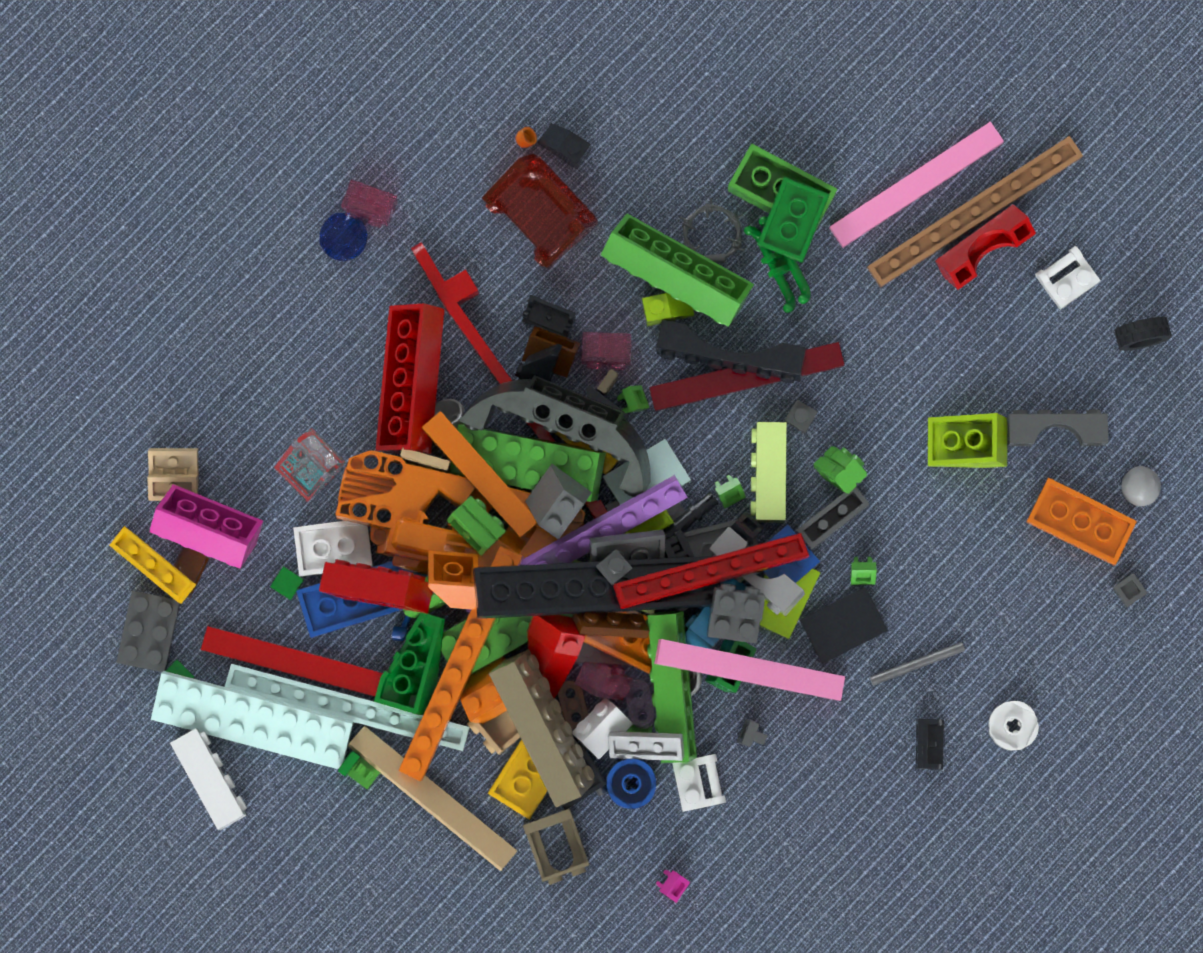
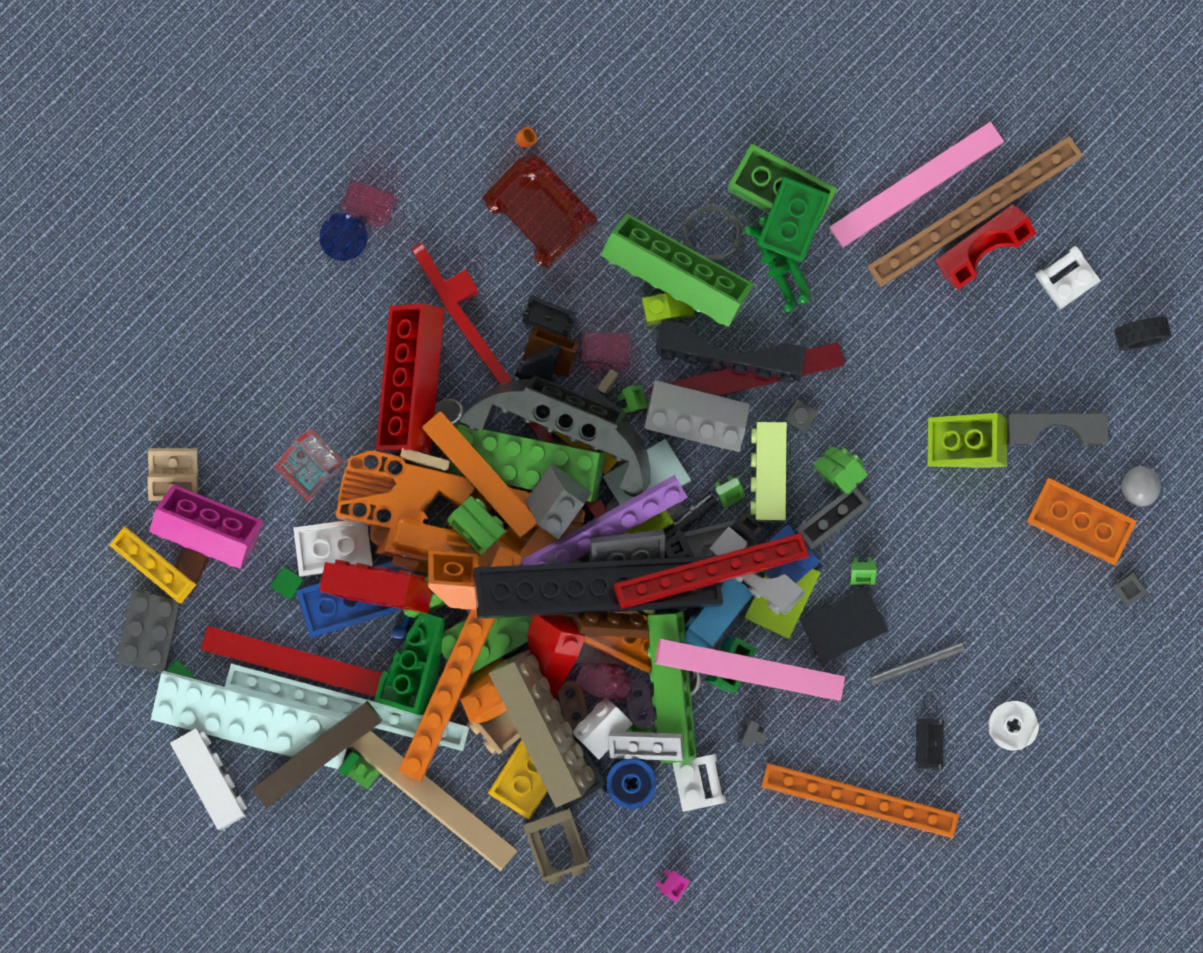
(317, 754): none -> dark brown tile
(565, 145): black slope -> none
(614, 567): dark grey plate -> none
(696, 416): none -> light grey slope
(736, 613): dark grey plate -> none
(860, 800): none -> orange tile

